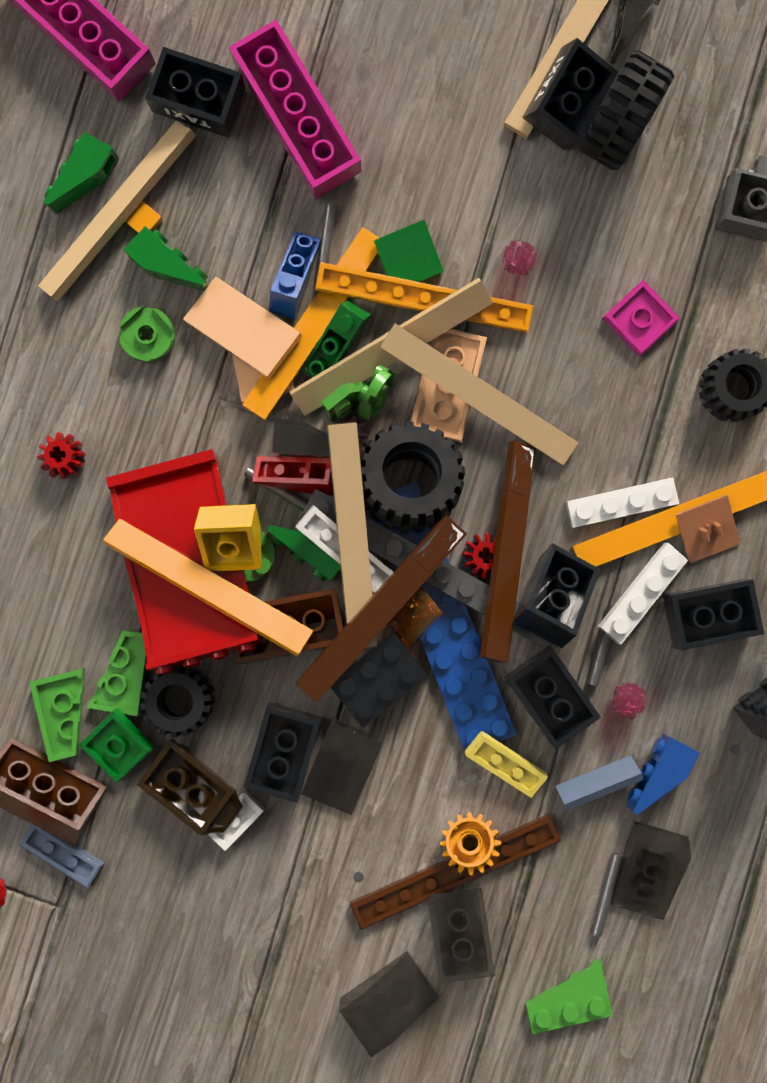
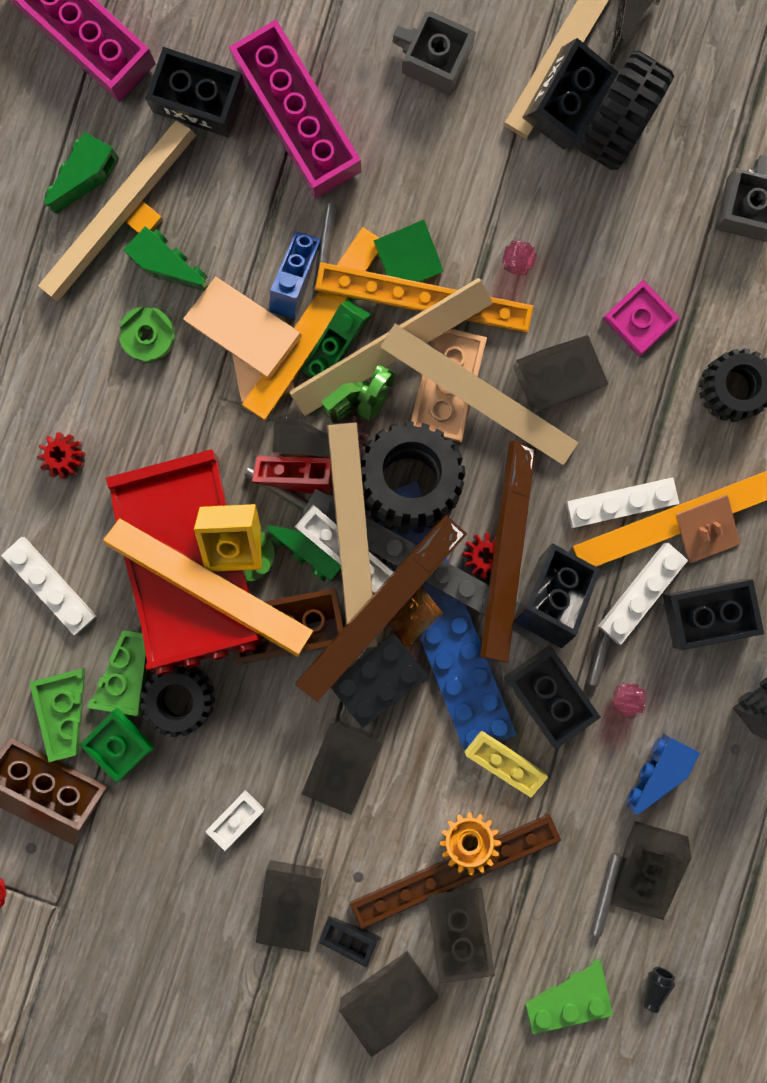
(49, 586): none -> white plate
(65, 857): sand blue tile -> none
(191, 790): dark brown slope -> none
(282, 752): black brick -> none
(289, 905): none -> clear smoke slope
(346, 950): none -> black slope
(435, 51): none -> dark grey hinge
(559, 374): none -> clear smoke slope
(599, 782): sand blue tile -> none
(659, 987): none -> black cone

